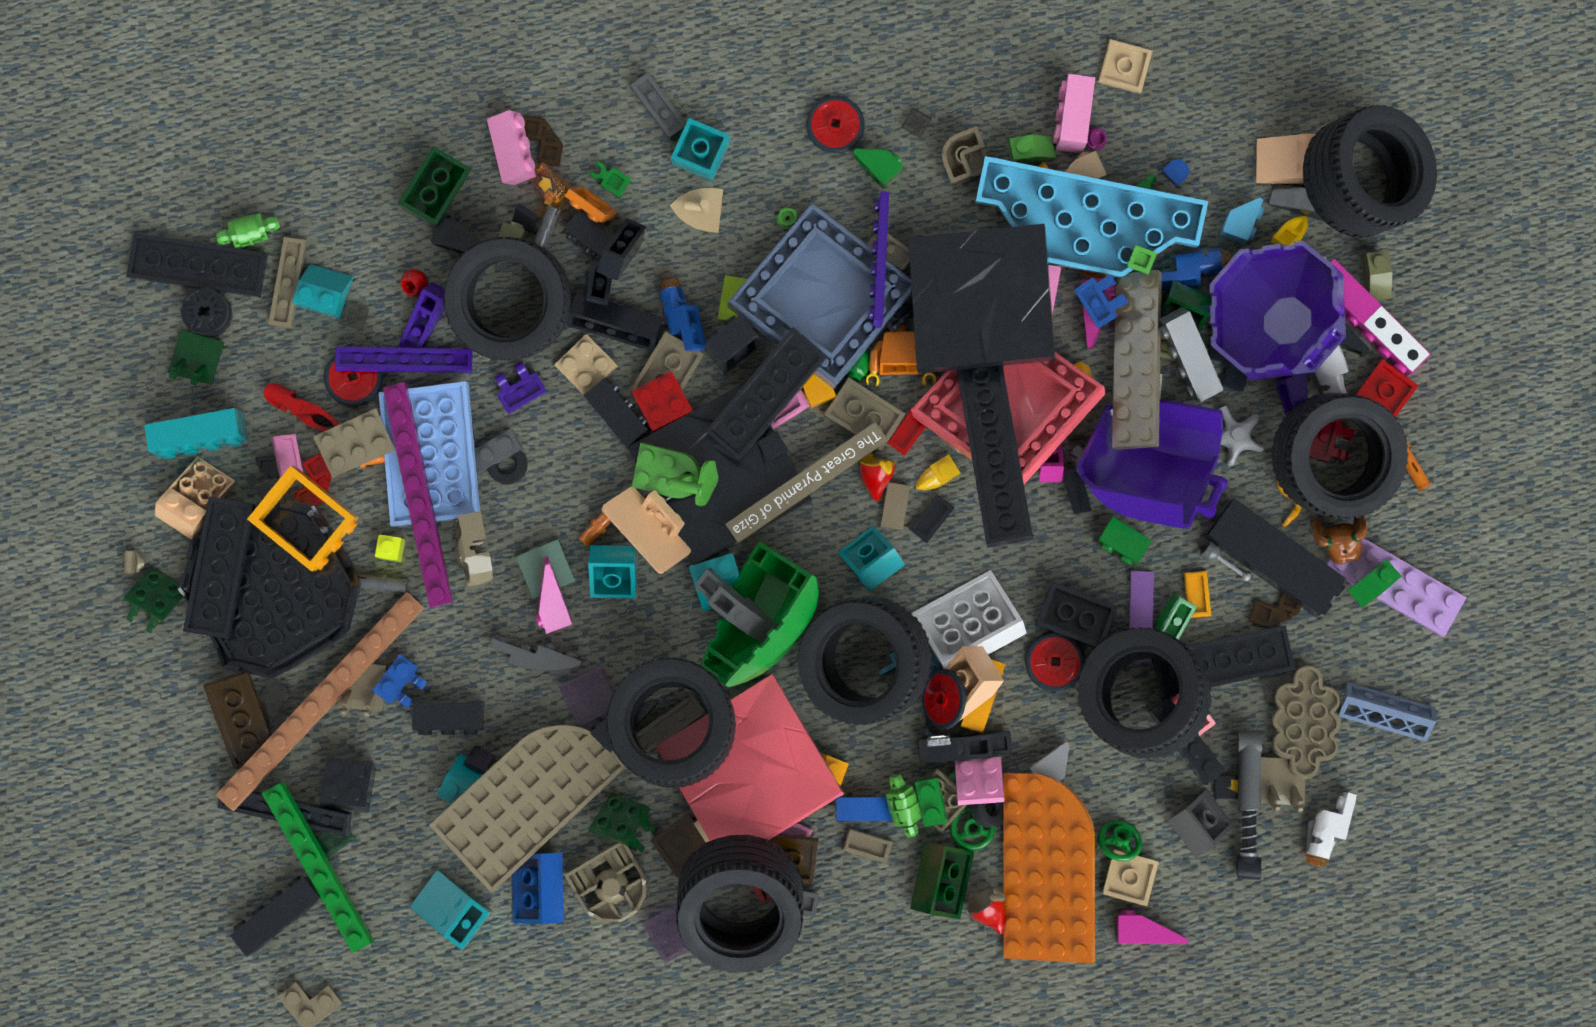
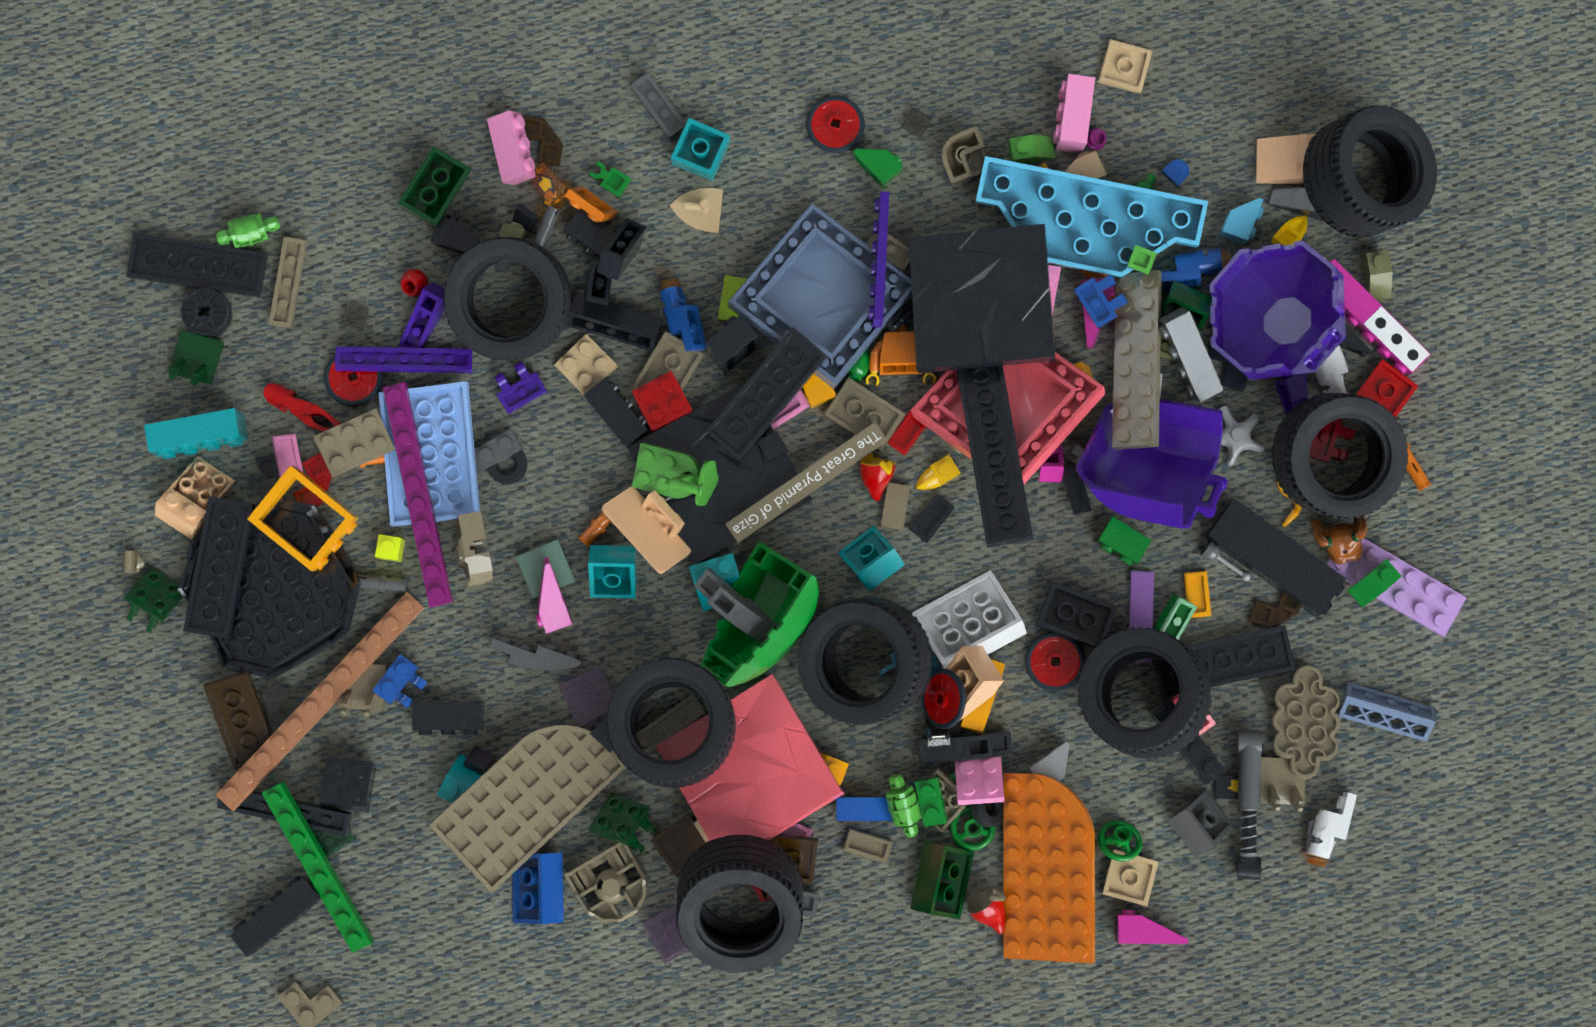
(322, 291): teal slope -> none
(450, 909): teal slope -> none
(787, 212): bright green plate -> none

